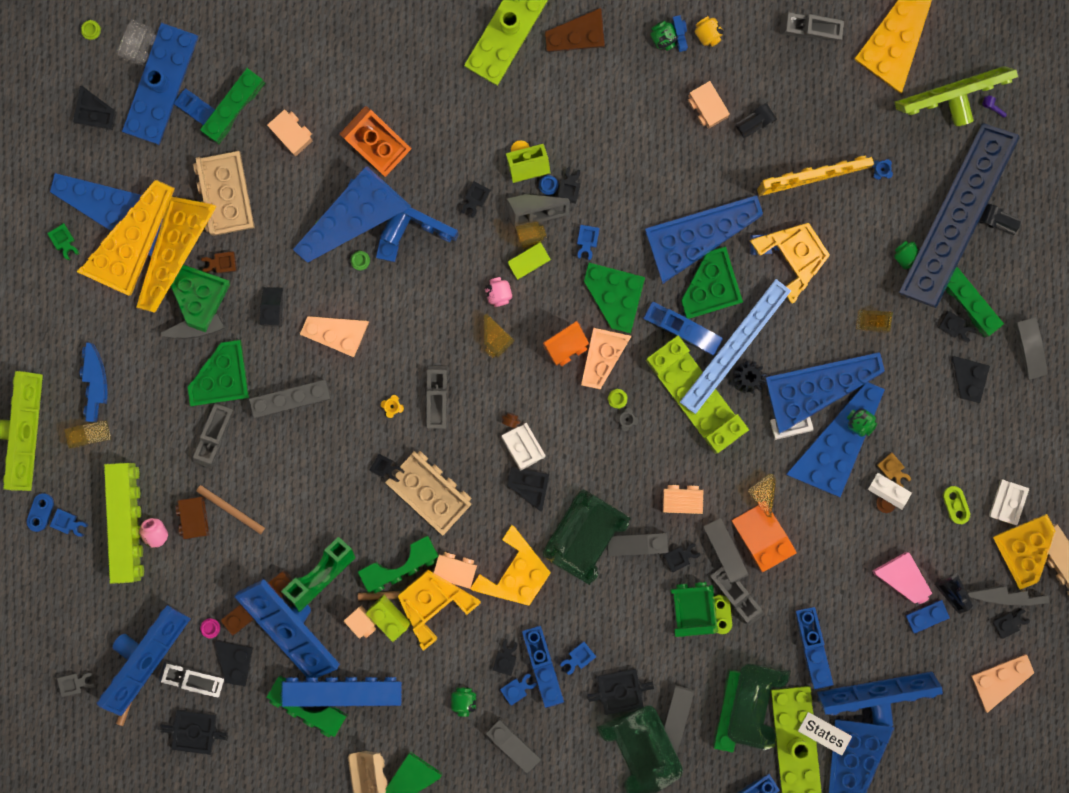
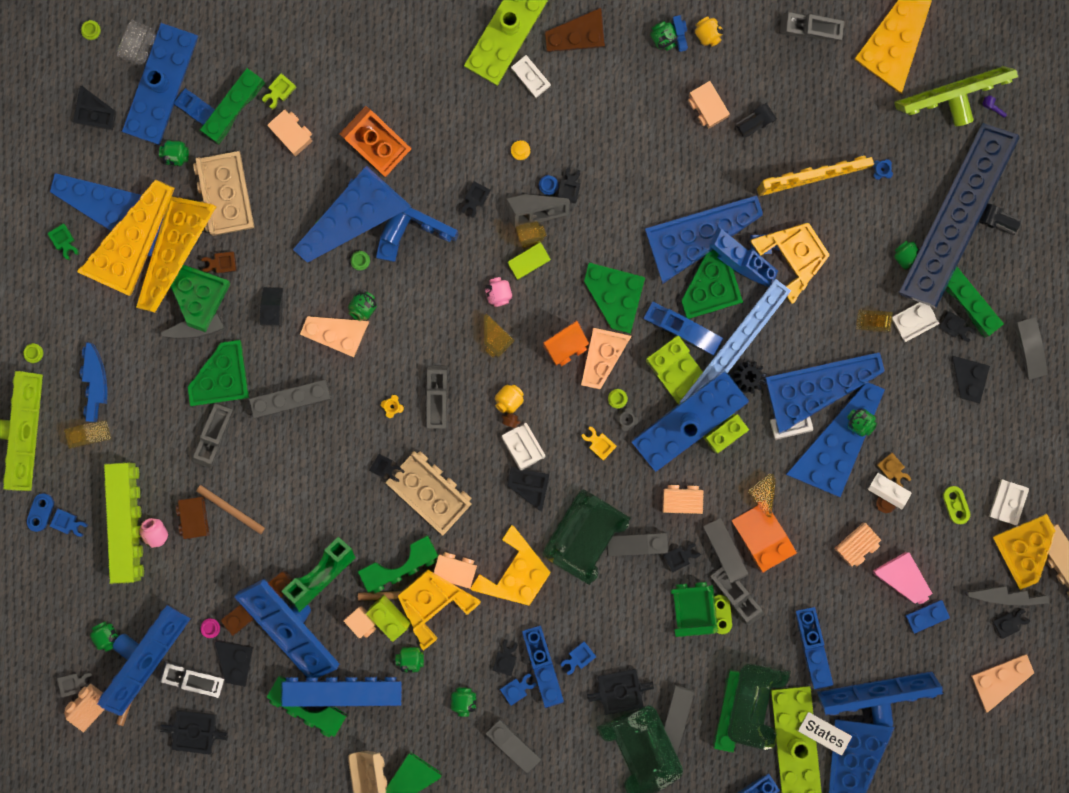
(33, 353): none -> lime plate
(85, 708): none -> light nougat brick
(103, 636): none -> green head
(174, 153): none -> green head
(281, 89): none -> lime plate
(362, 306): none -> green head
(410, 659): none -> green head
(509, 399): none -> yellow head
(528, 163): lime brick -> none
(530, 76): none -> white plate
(587, 238): blue plate -> none
(601, 445): none -> yellow plate
(703, 408): none -> blue plate
(742, 260): none -> blue slope
(858, 545): none -> light nougat brick
(914, 321): none -> white plate
(954, 592): black wing -> none

